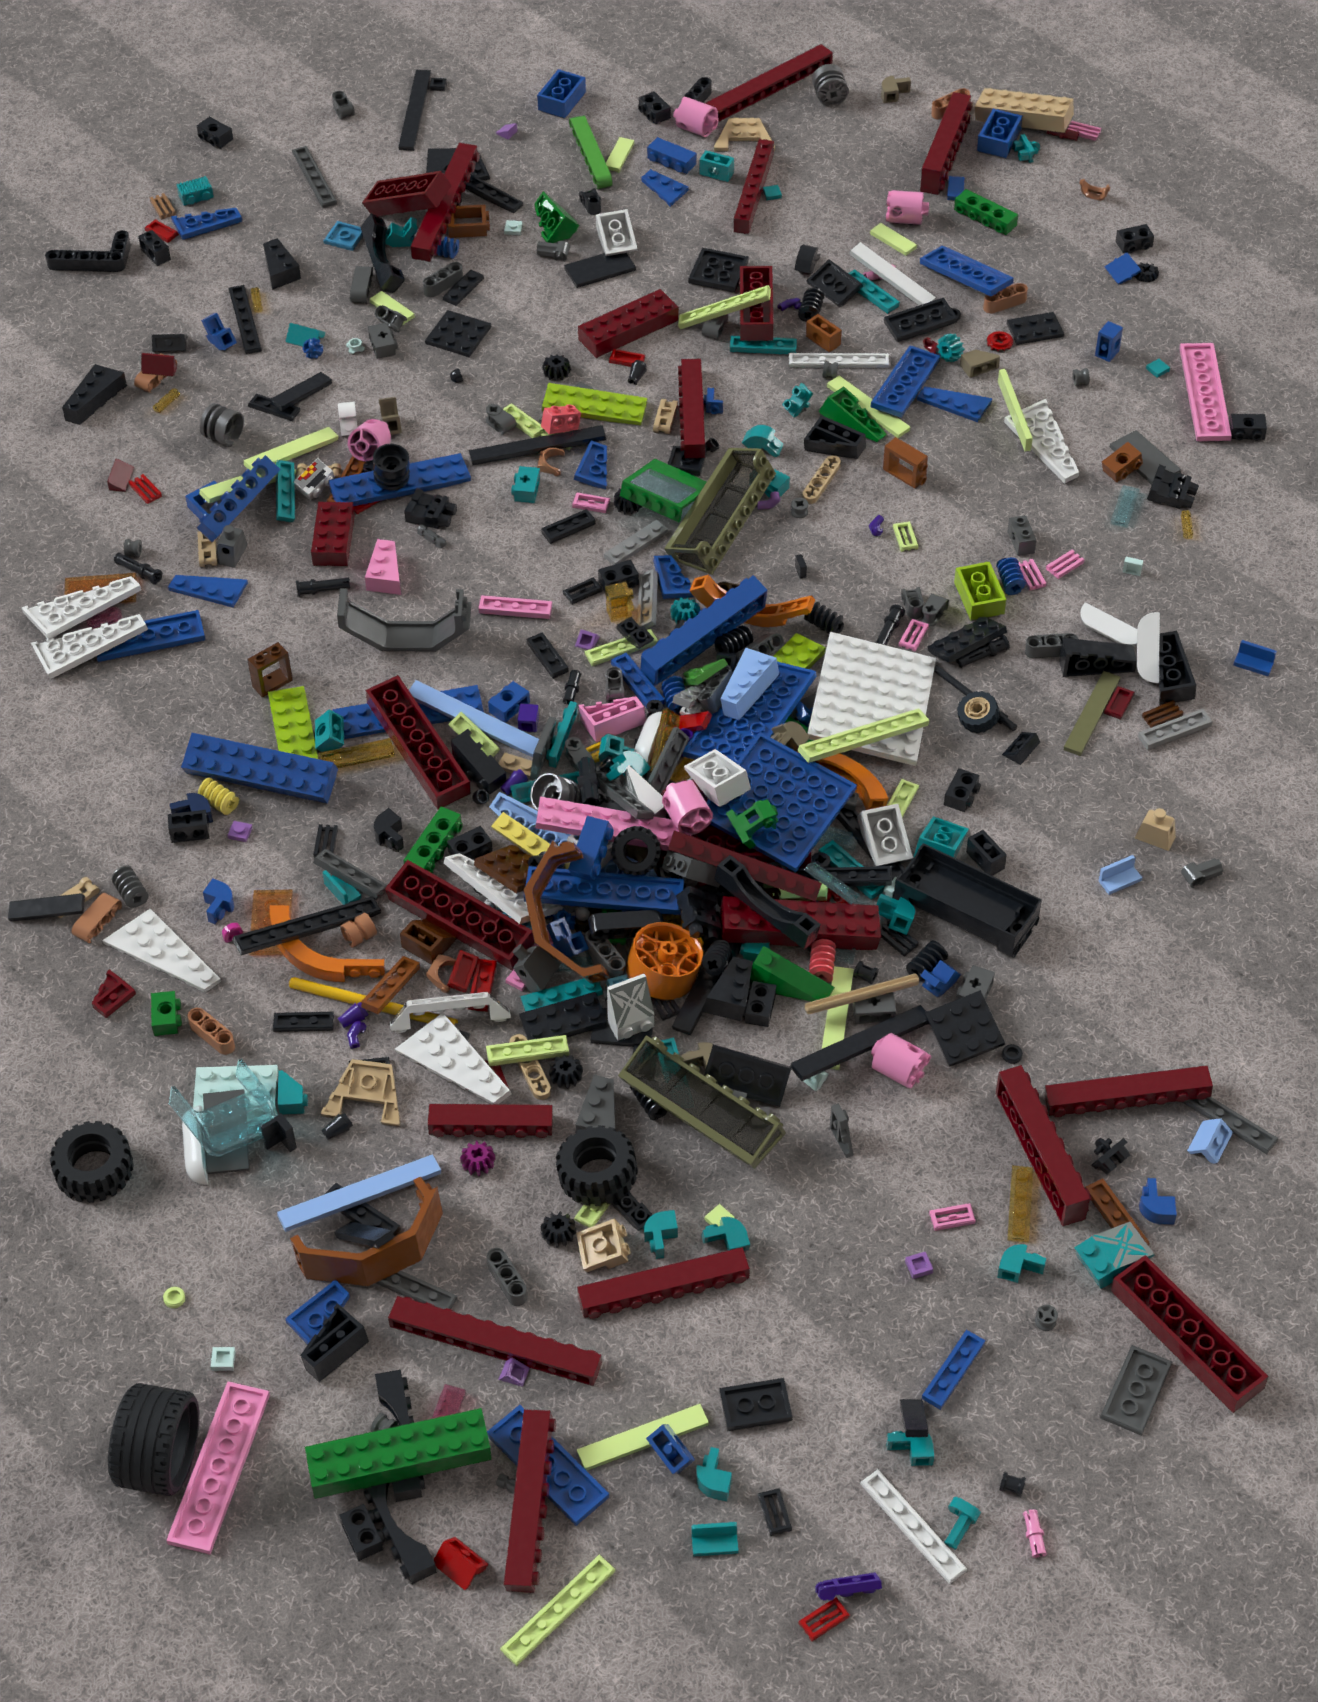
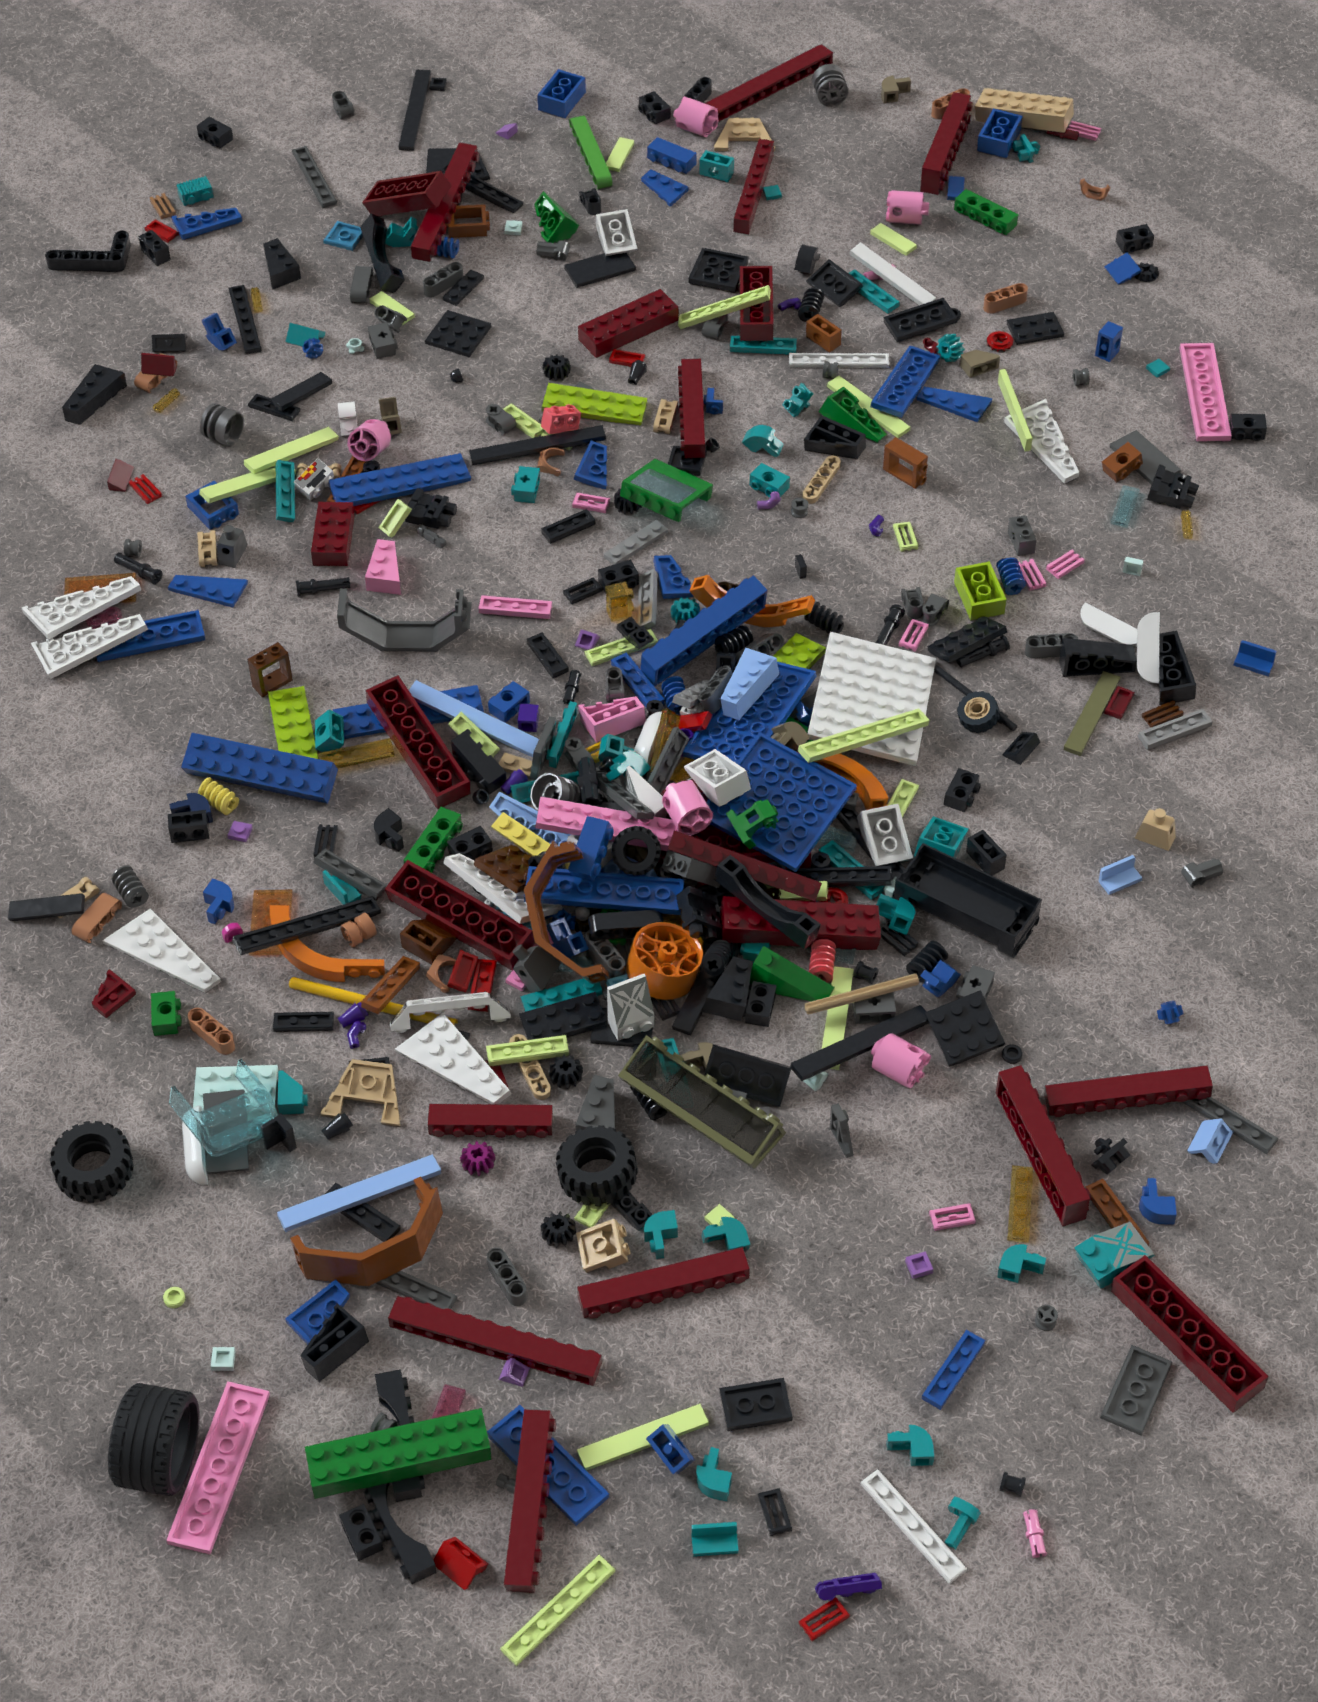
(212, 528): blue brick -> none
(364, 1234): black tile -> none
(391, 467): black wheel -> none
(395, 518): none -> yellowish green tile
(700, 674): bright green wing -> none
(721, 509): olive window -> none
(832, 882): clear light blue tile -> none
(913, 1418): black tile -> none
(966, 270): blue plate -> none
(1170, 1012): none -> blue gear

